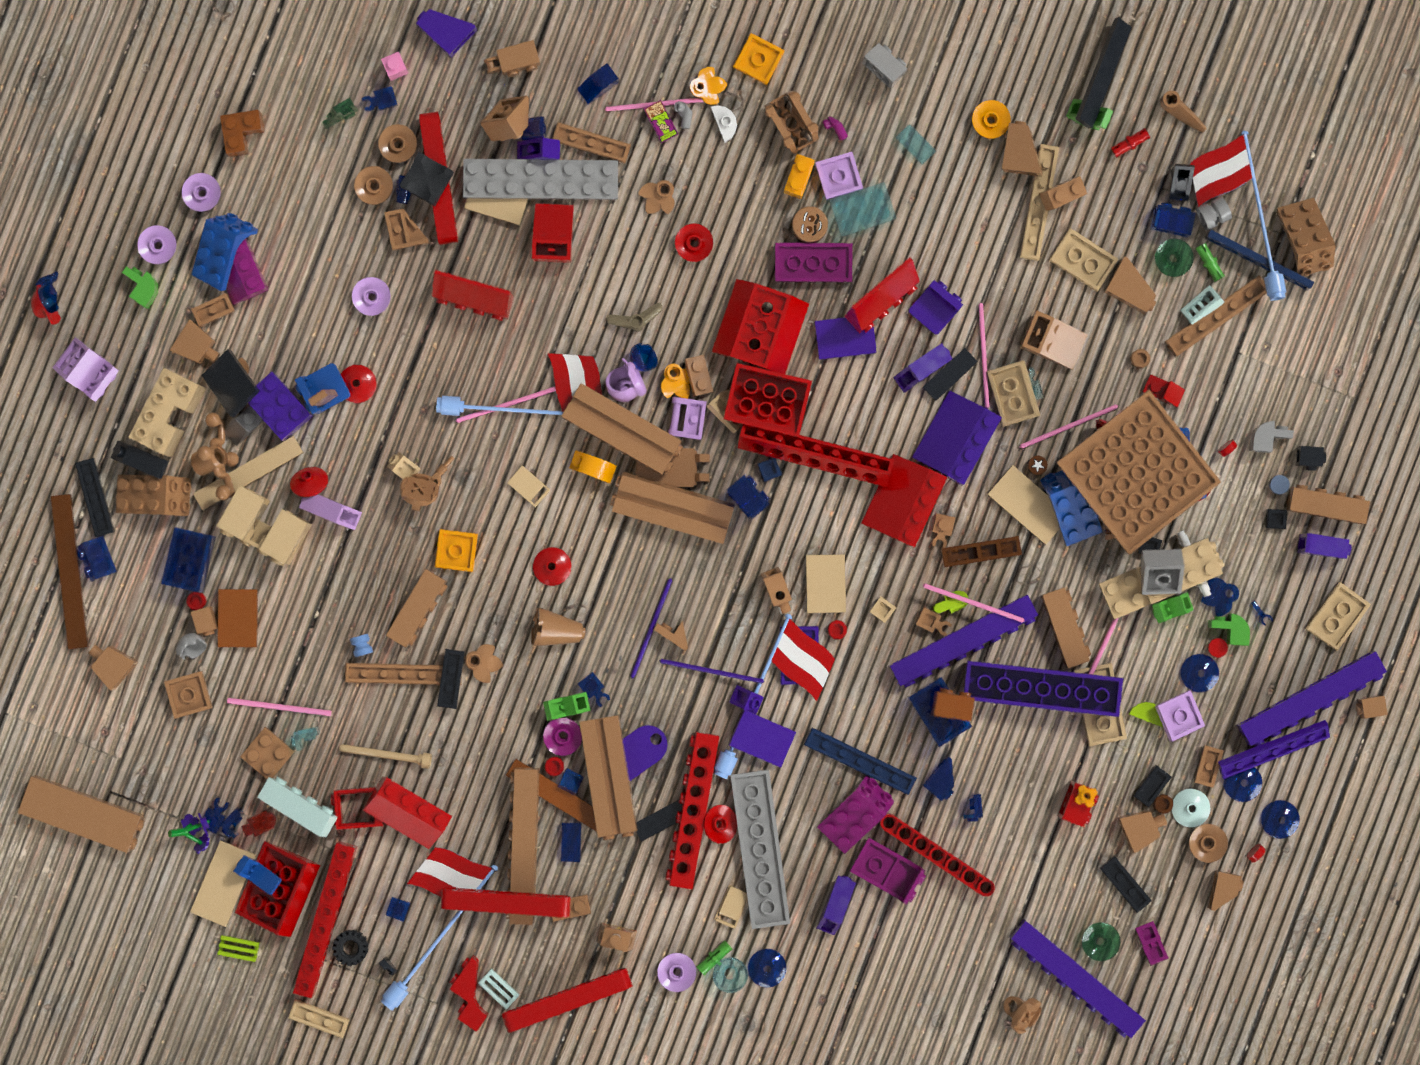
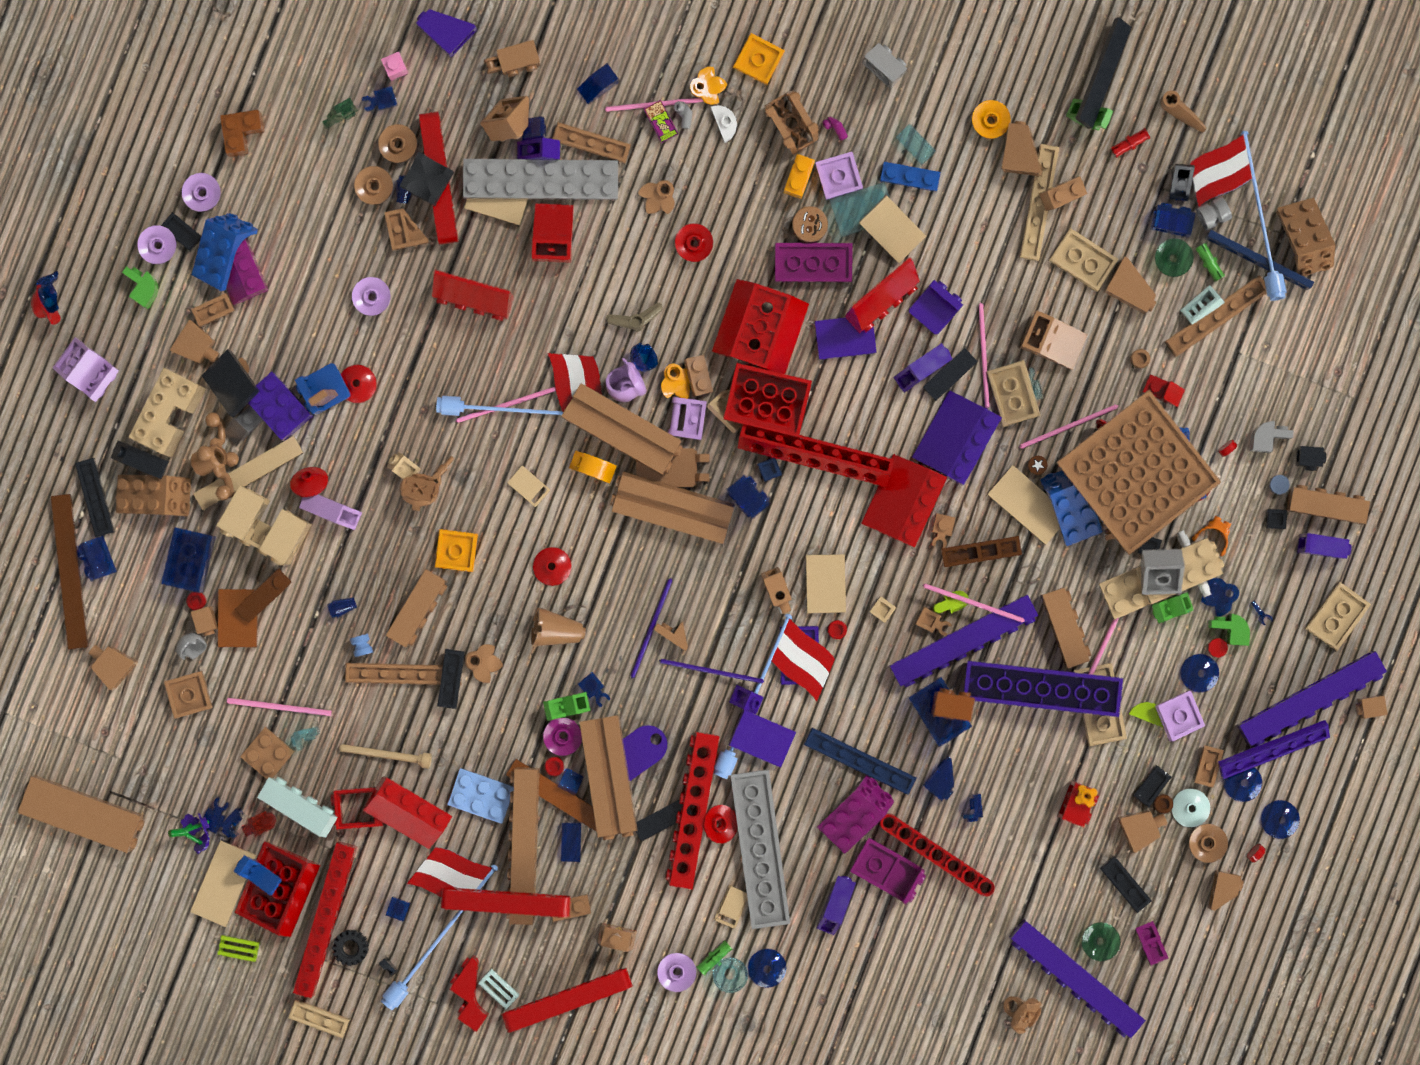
(182, 231): none -> black tile
(263, 595): none -> reddish brown slope
(341, 606): none -> clear blue cone
(481, 795): none -> light blue plate
(892, 229): none -> tan tile
(910, 176): none -> blue plate
(1222, 528): none -> orange helmet

